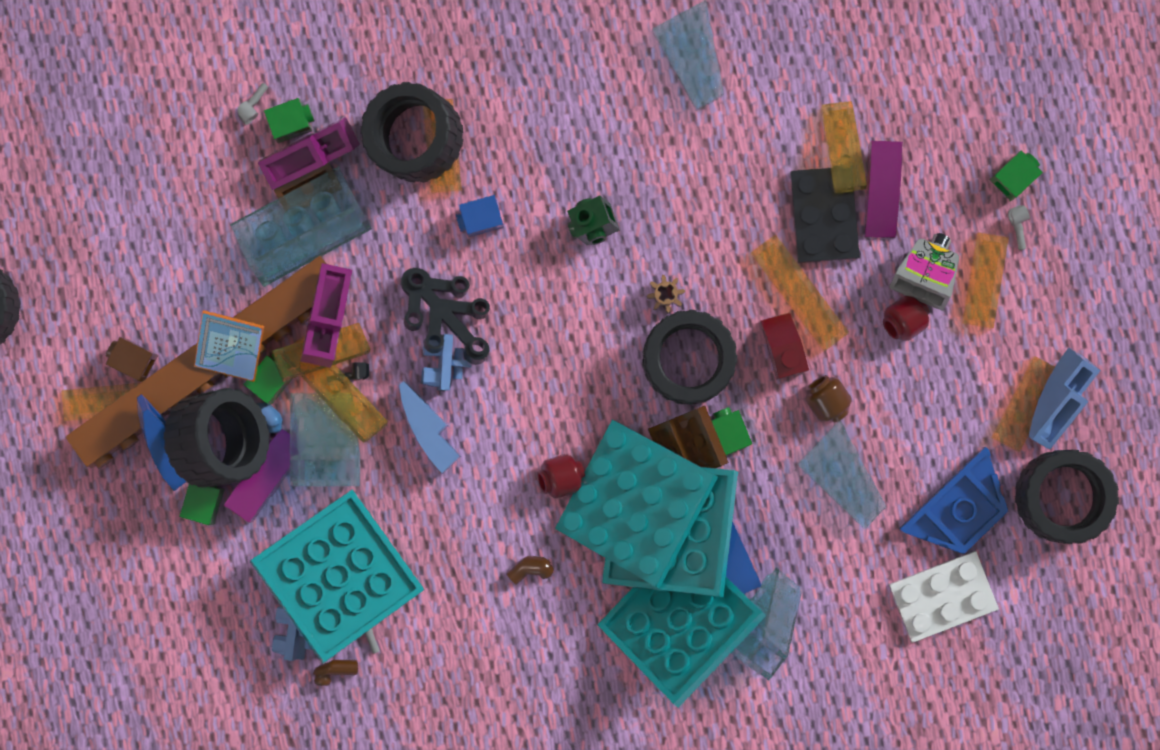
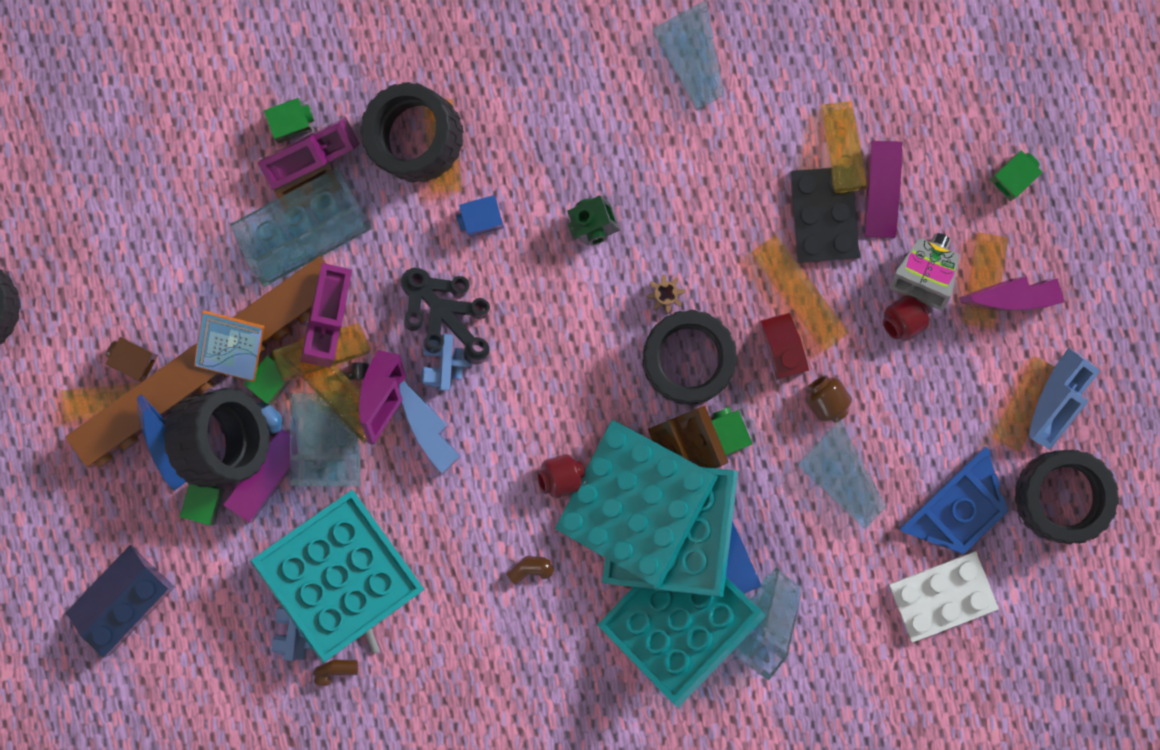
(118, 602): none -> dark blue slope
(246, 111): light grey hand -> none
(380, 393): none -> magenta slope
(1016, 295): none -> magenta slope
(1017, 216): light grey hand -> none

